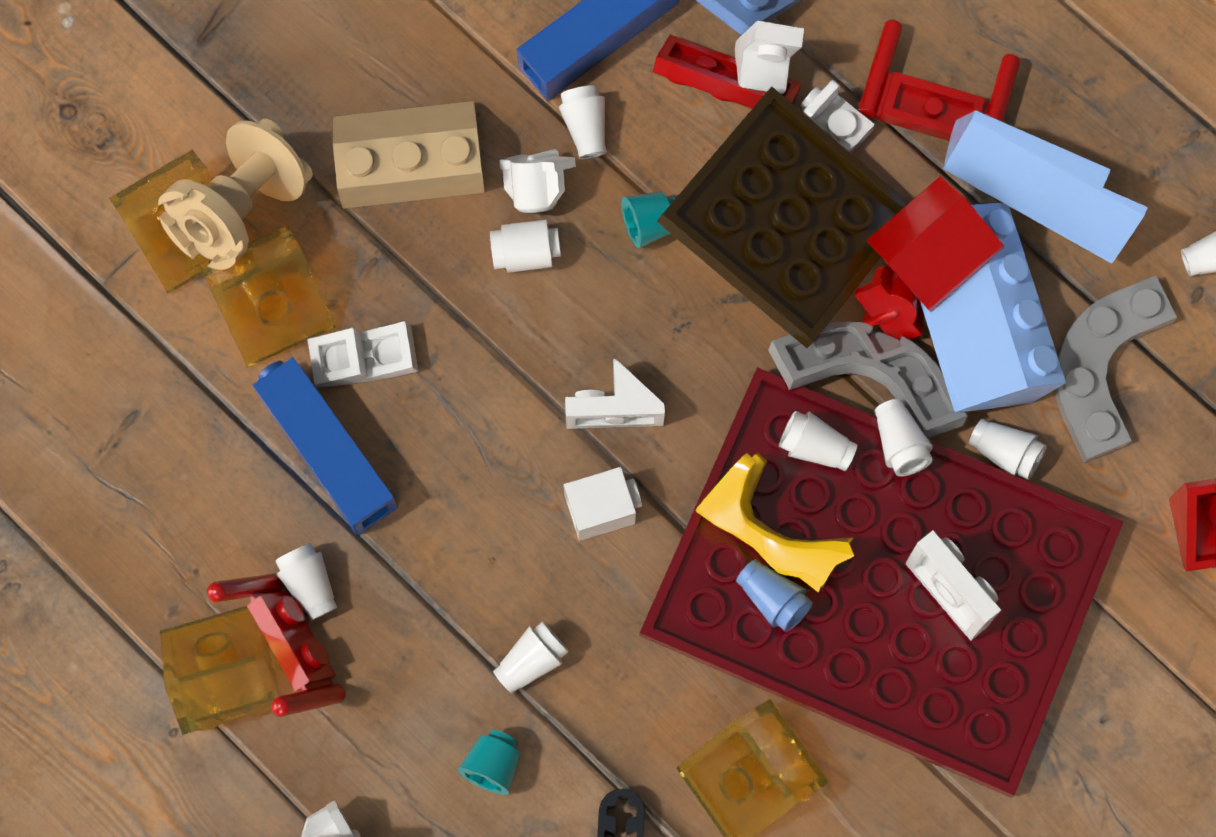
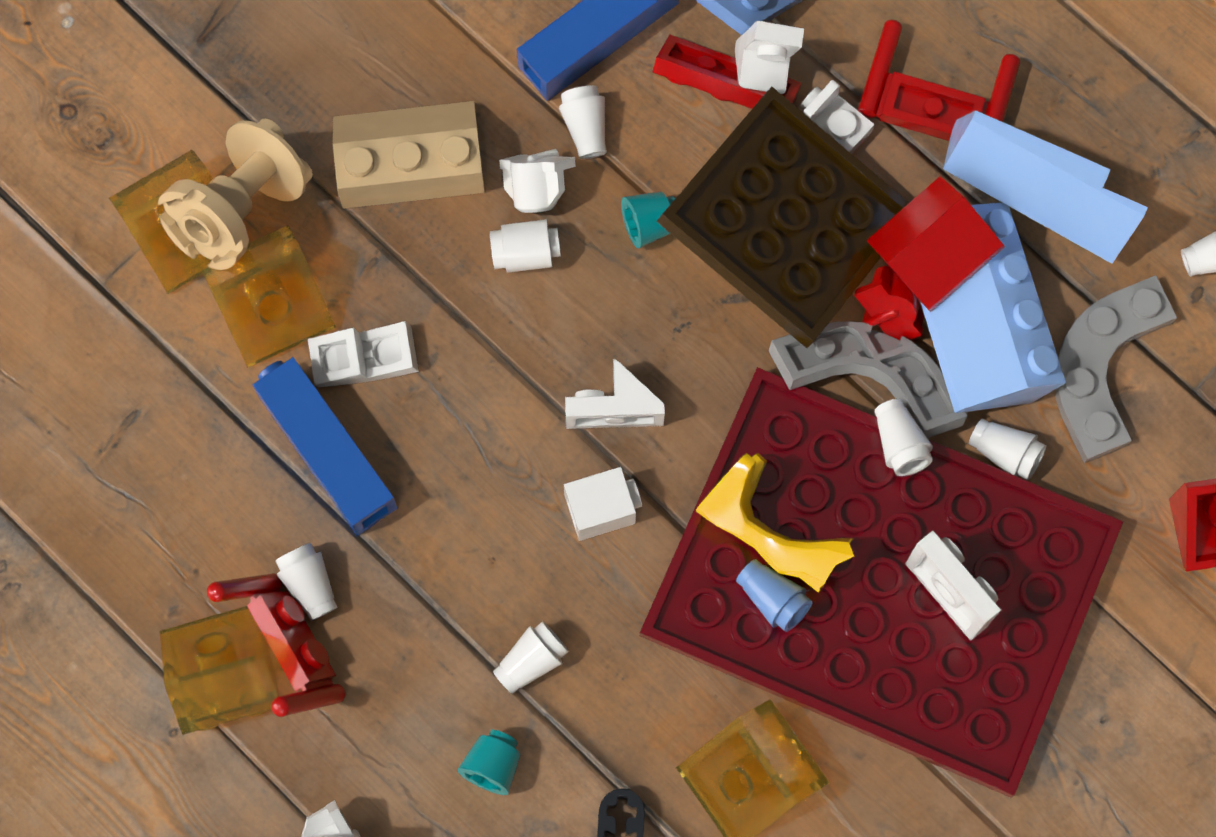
(816, 442): white cone -> none

